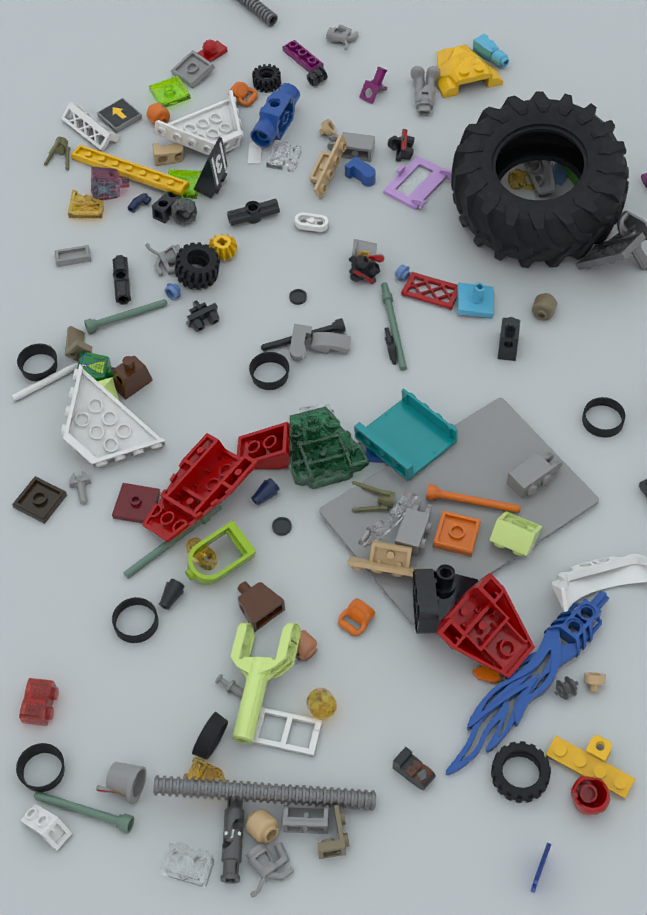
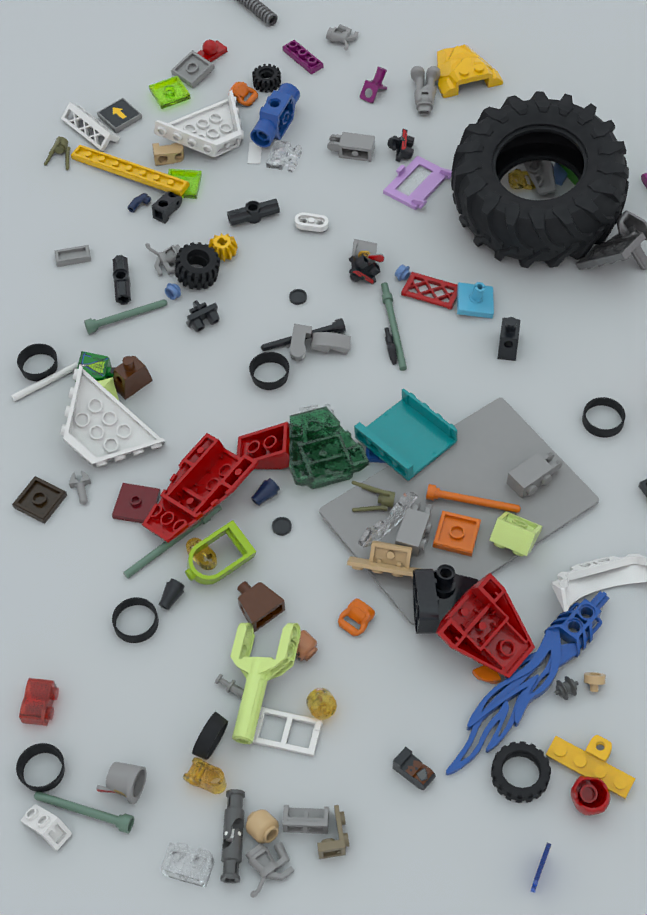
(75, 343): dark tan bracket -> none
(85, 206): clear yellow wing -> none
(106, 183): clear pink torso -> none
(157, 112): orange head -> none
(184, 211): dark grey piece -> none
(213, 171): black slope -> none
(264, 792): flat silver piece -> none
(316, 76): black bush -> none
(326, 166): tan bracket -> none
(327, 128): tan tile -> none
(361, 171): blue leg -> none
(489, 51): medium azure piece -> none
(544, 306): dark tan head -> none

